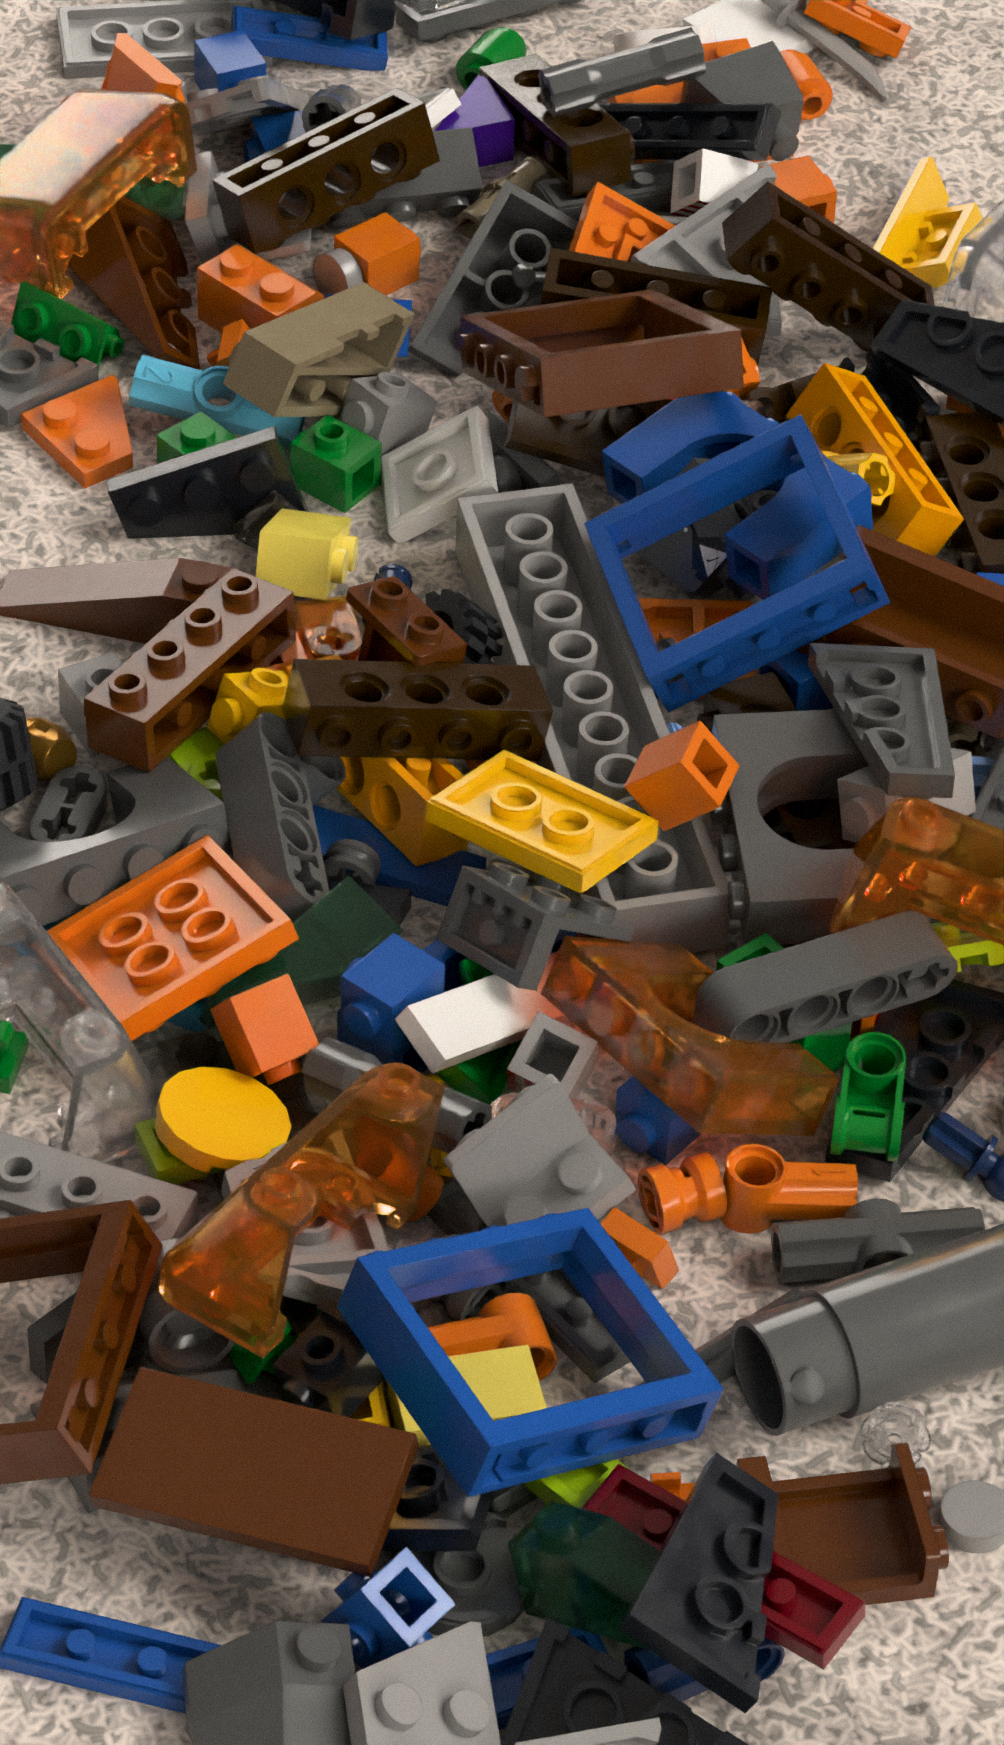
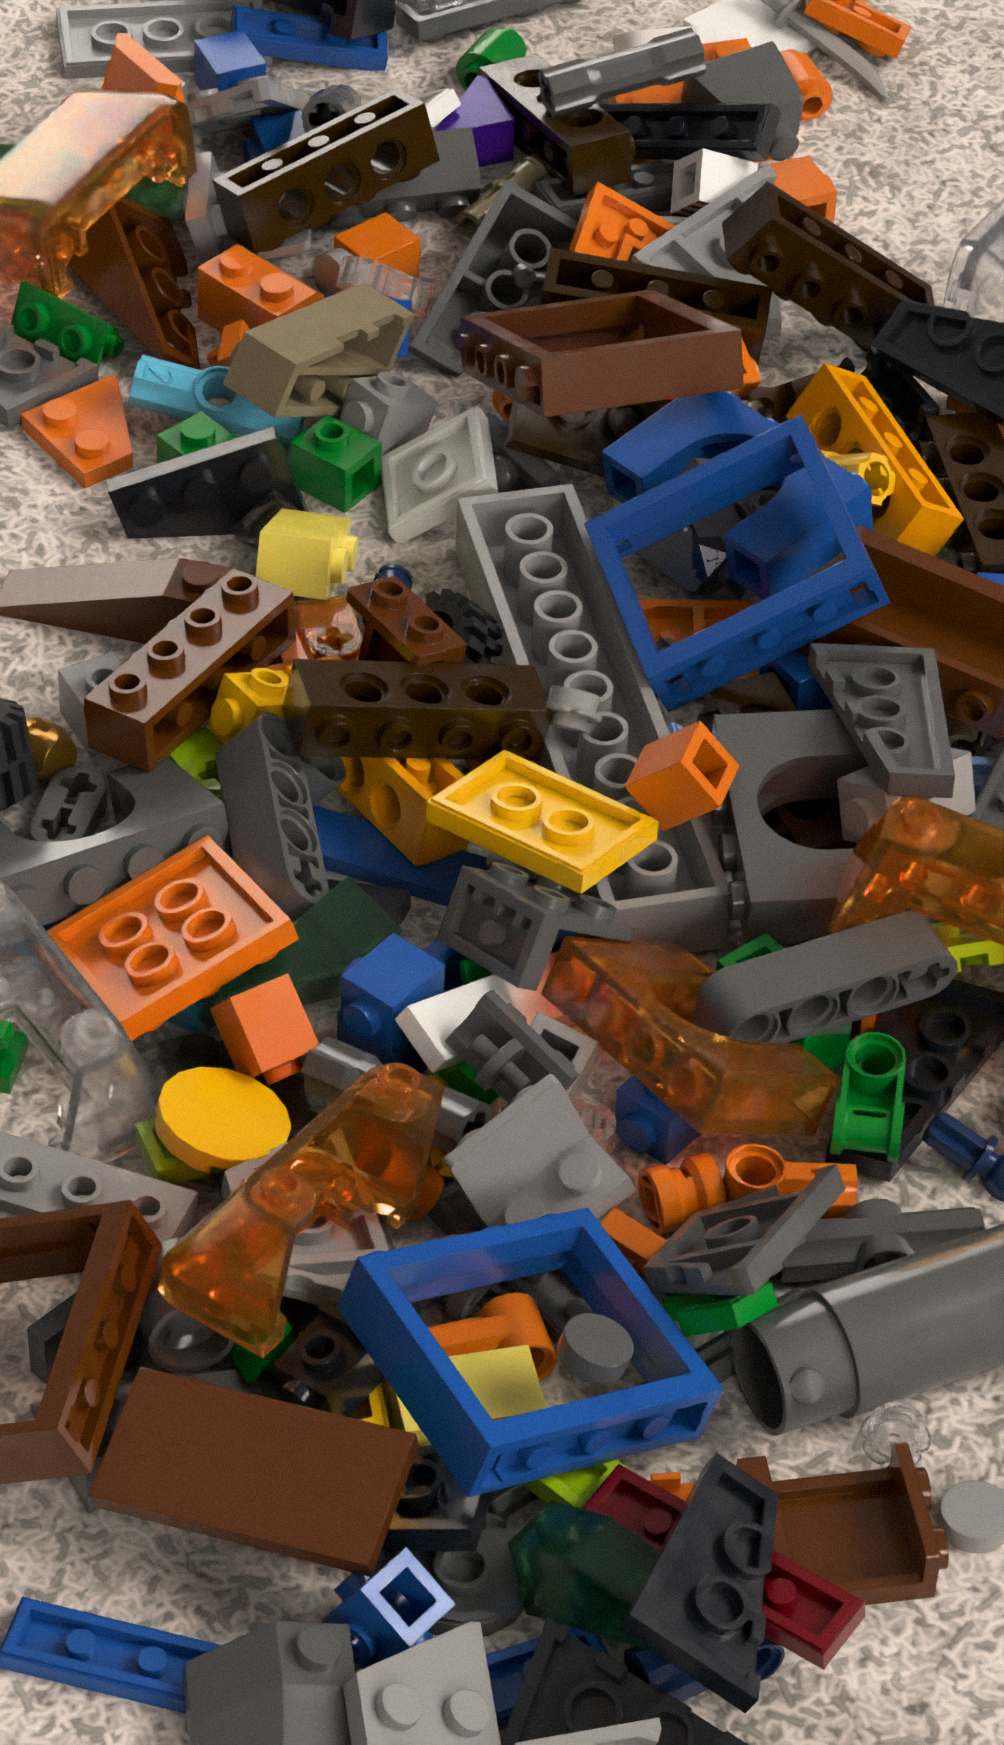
(353, 856): dark grey bush -> none
(386, 280): none -> clear beam
(506, 1049): none -> dark grey hips
(573, 708): none -> light grey plate
(595, 1348): none -> dark grey tile
(718, 1313): none -> green tile
(742, 1240): none -> dark grey wing
(922, 230): yellow bracket -> none

